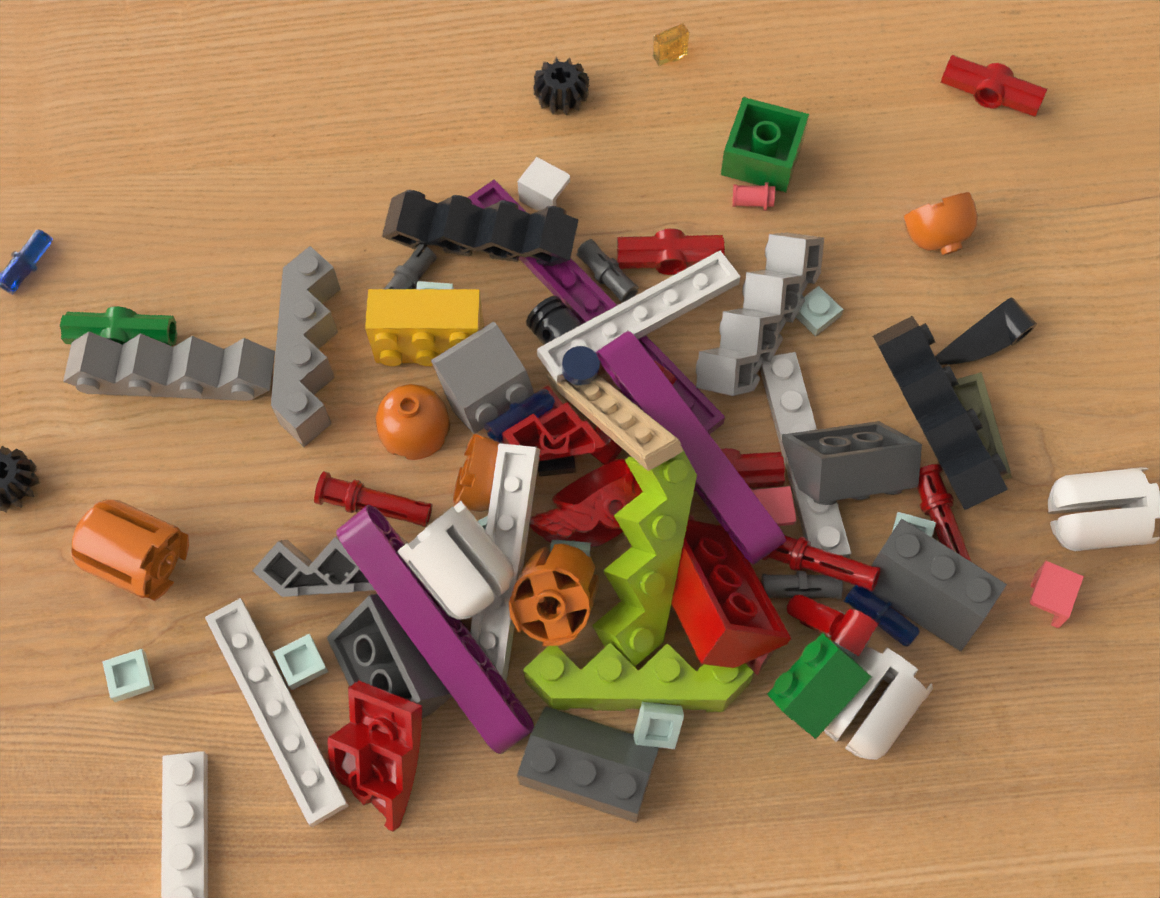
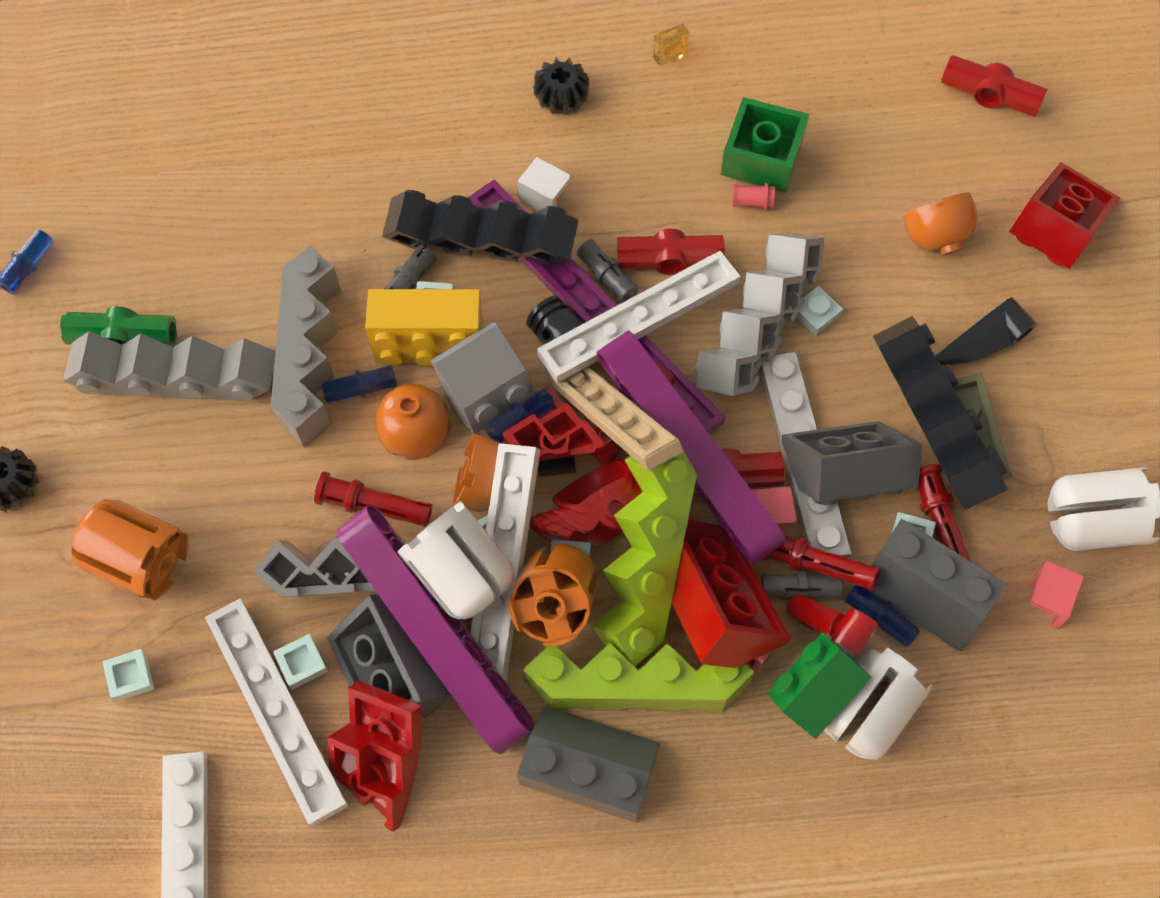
(359, 384): none -> clear blue axle
(580, 365): dark blue tile -> none
(658, 725): light aqua plate -> none
(1063, 215): none -> red slope

